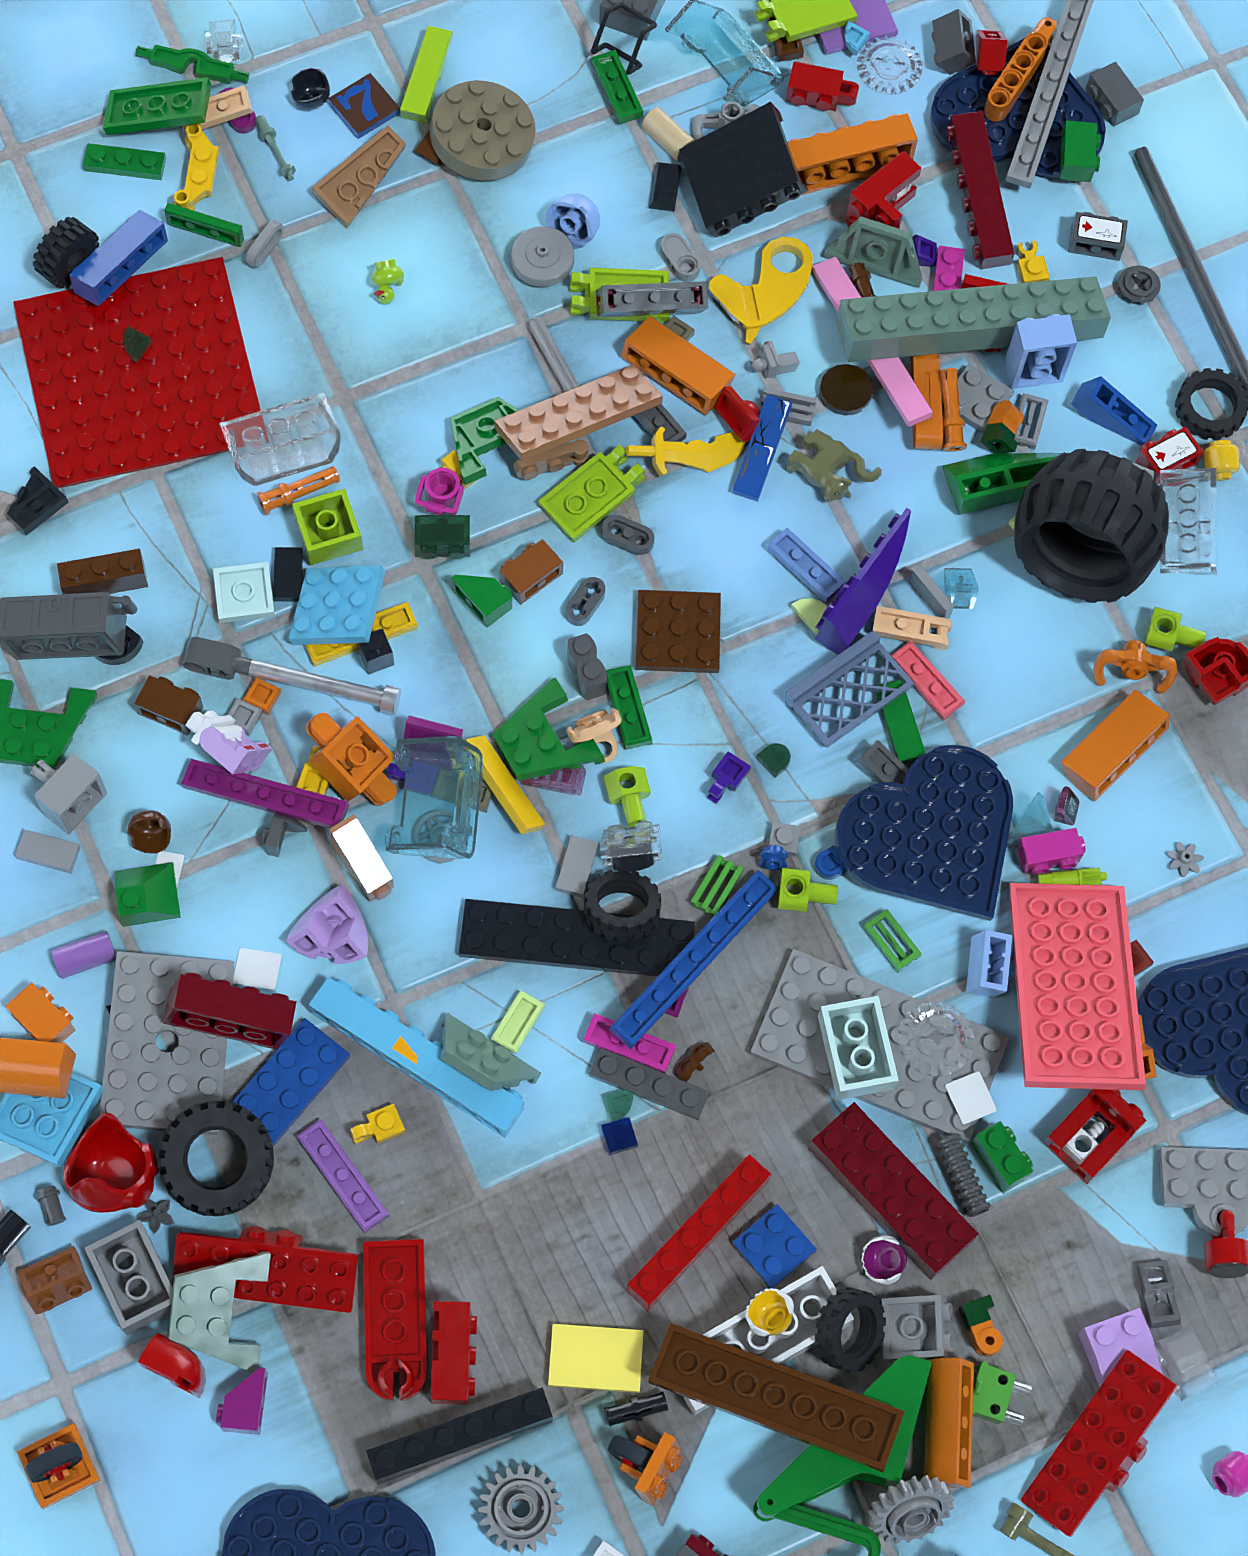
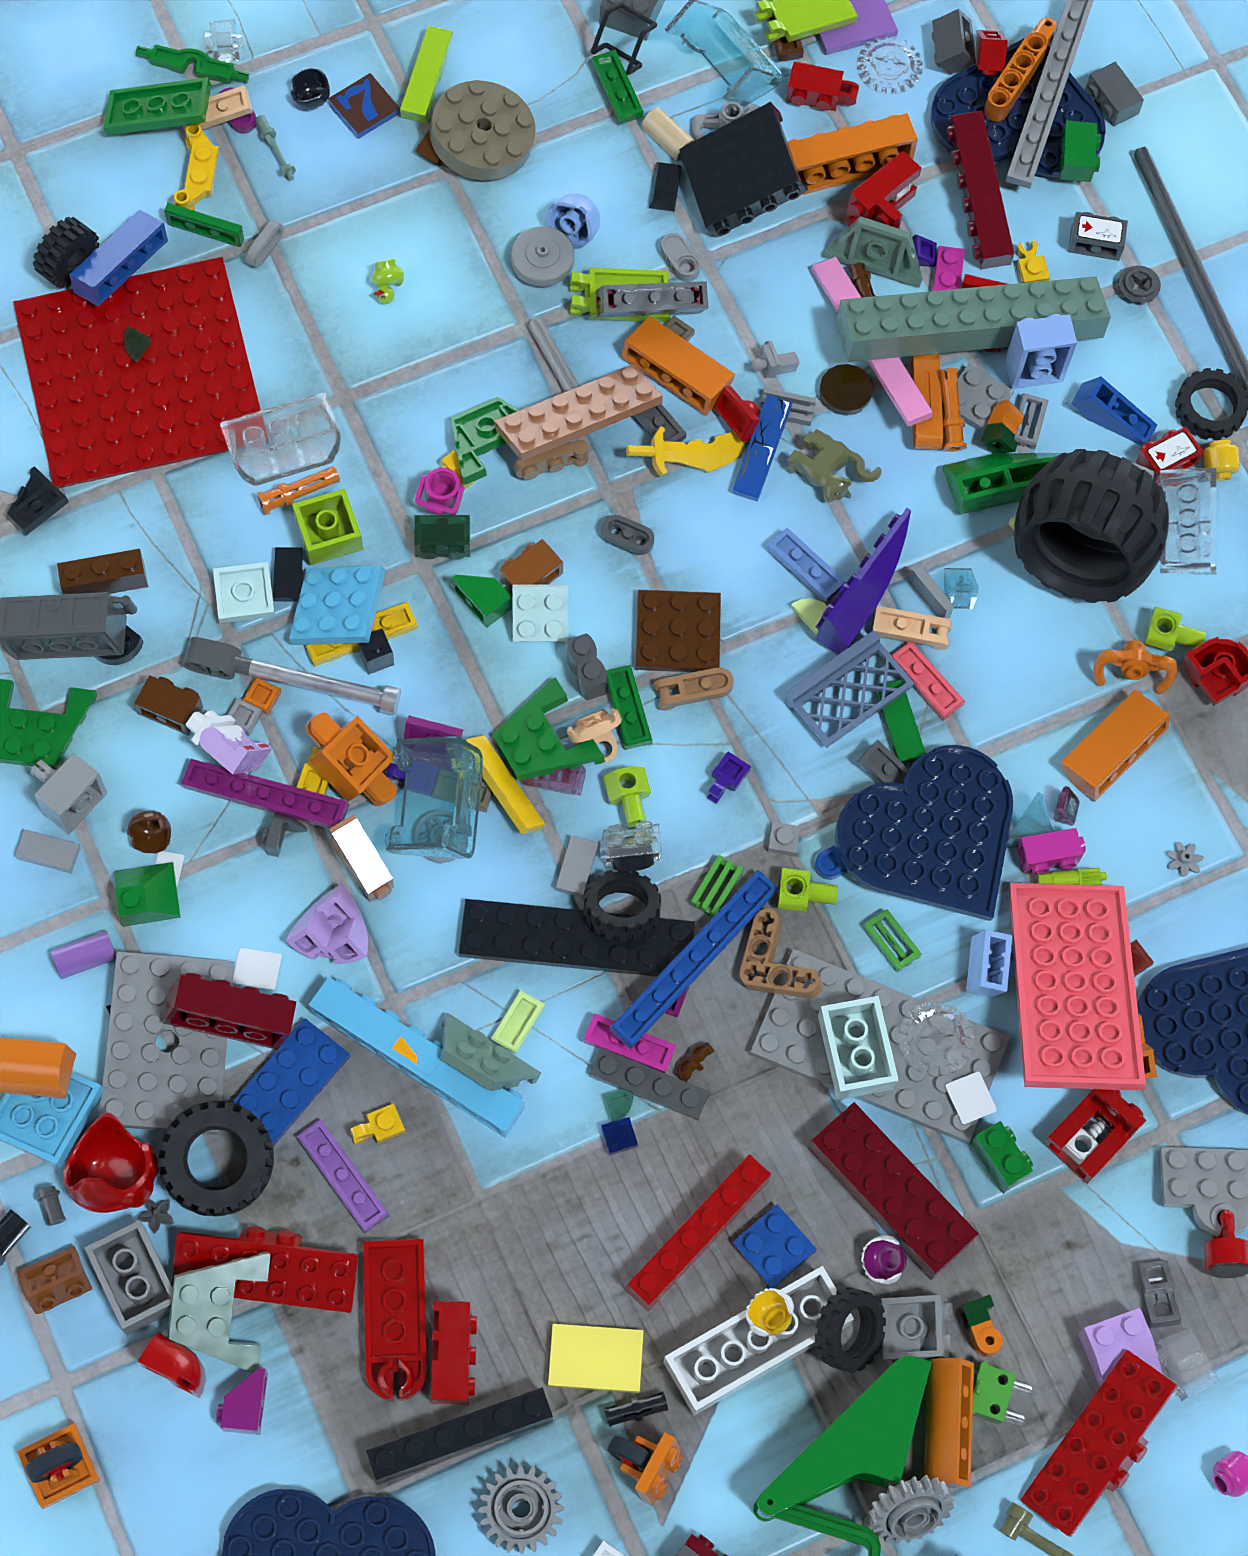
(39, 1016): orange brick -> none
(124, 161): green plate -> none
(355, 179): medium nougat wing -> none
(540, 612): none -> light aqua plate
(590, 604): dark grey beam -> none
(591, 493): lime tile -> none
(694, 687): none -> medium nougat plate
(766, 968): none -> medium nougat beam
(772, 296): yellow animal -> none
(773, 857): blue plate -> none
(774, 758): clear green tile -> none
(776, 1397): reddish brown plate -> none
(855, 37): medium azure tile -> none
(963, 1175): dark grey piece -> none

